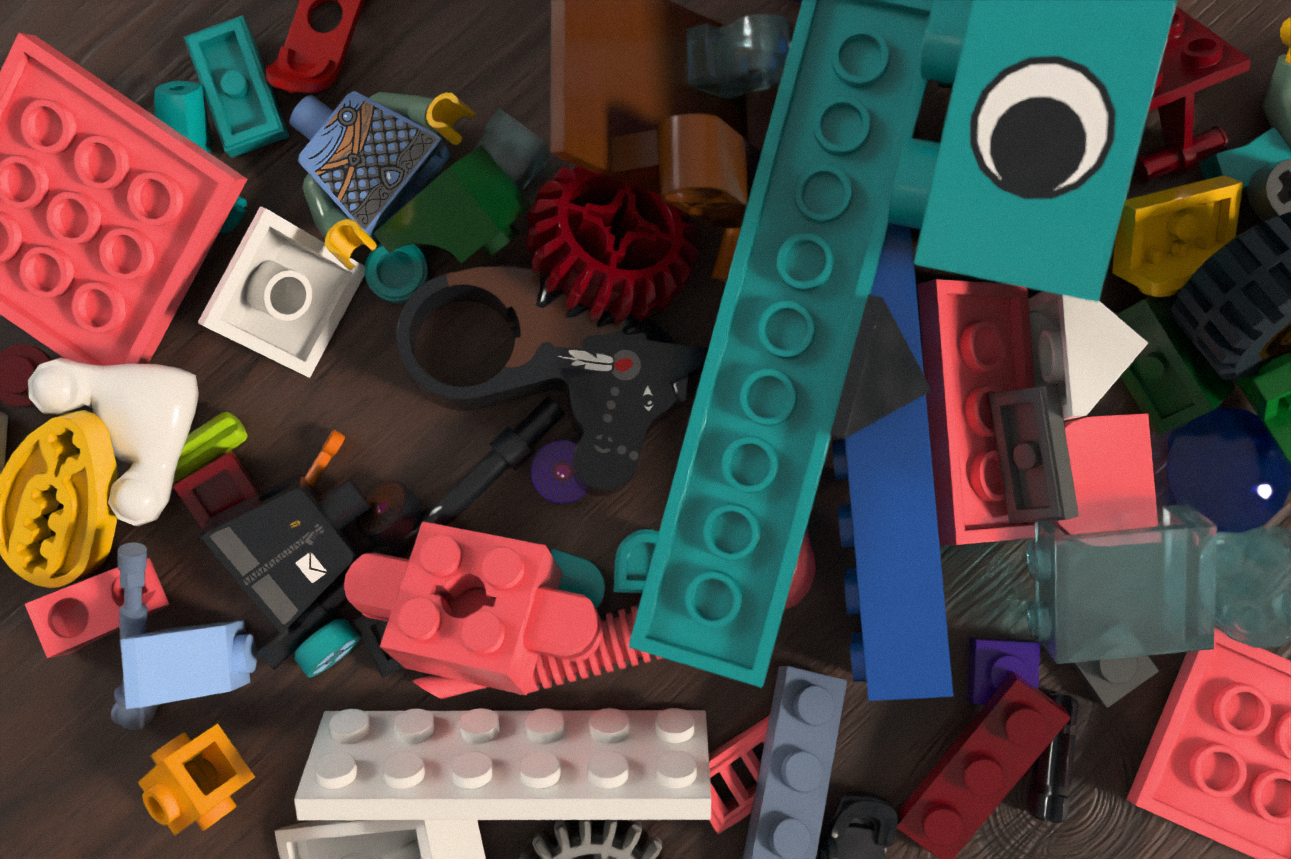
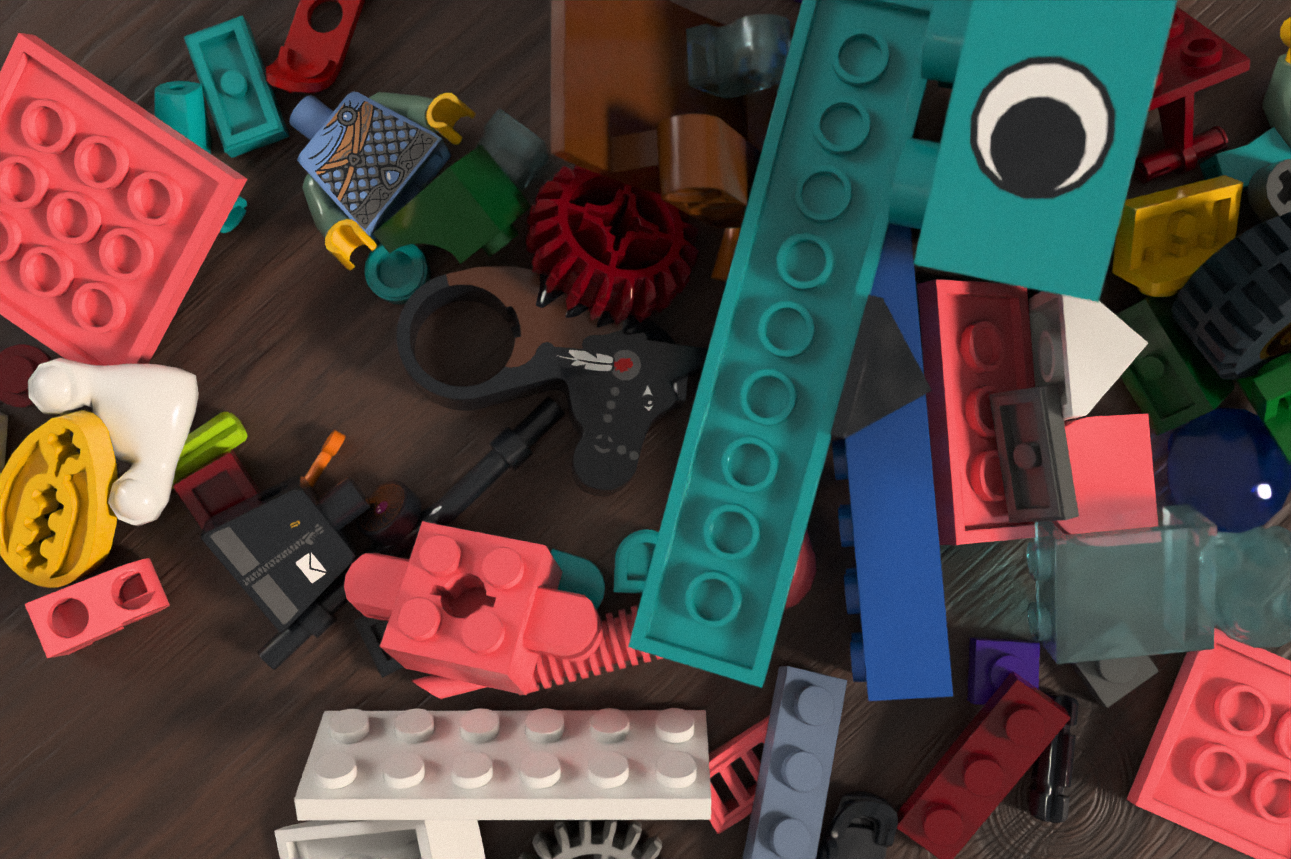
(132, 622): sand blue piece -> none
(186, 662): light blue slope -> none
(194, 780): light orange brick -> none
(282, 293): white slope -> none
(326, 647): teal tile -> none
(553, 473): dark purple tile -> none

